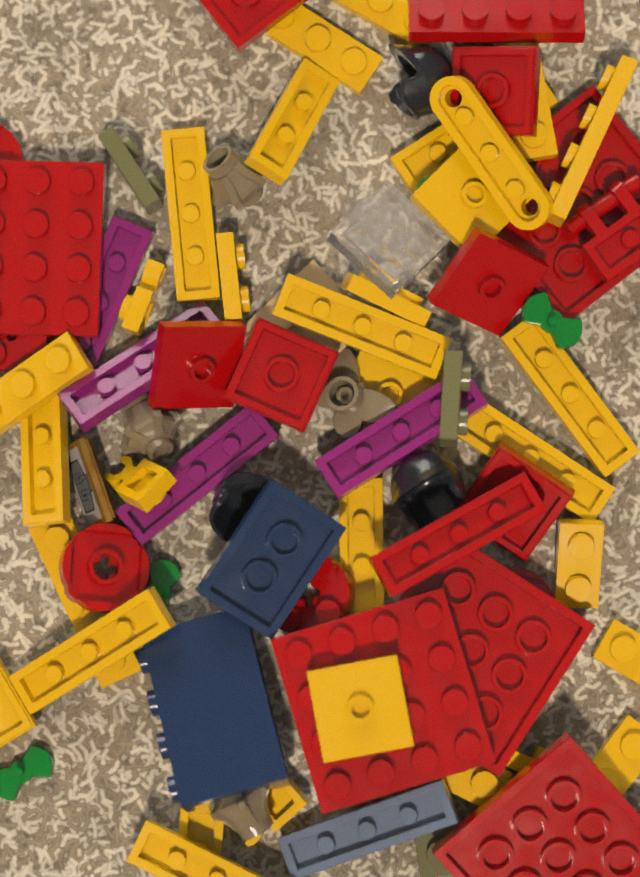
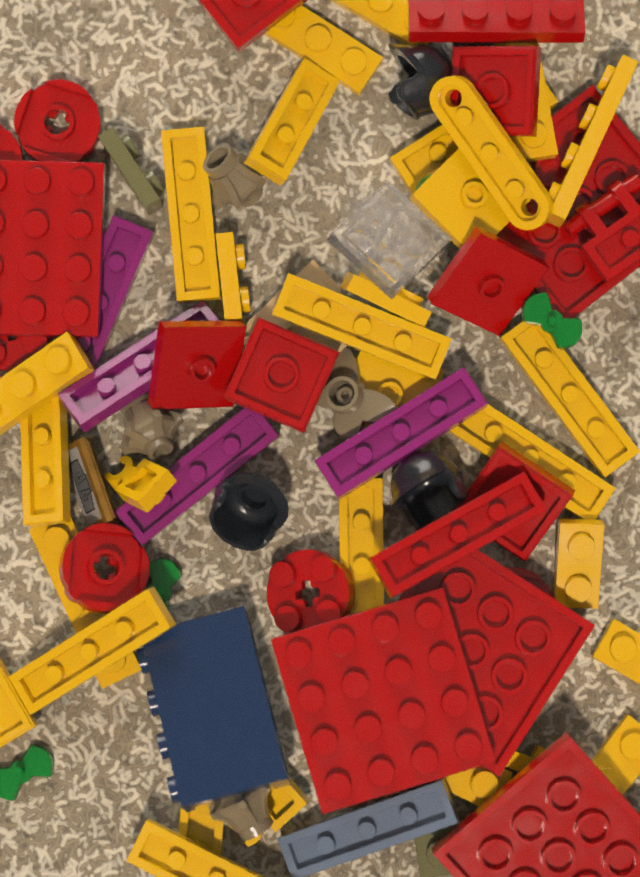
(47, 102): none -> red plate
(137, 308): yellow plate -> none
(270, 558): dark blue plate -> none
(360, 708): yellow plate -> none
(453, 418): olive plate -> none

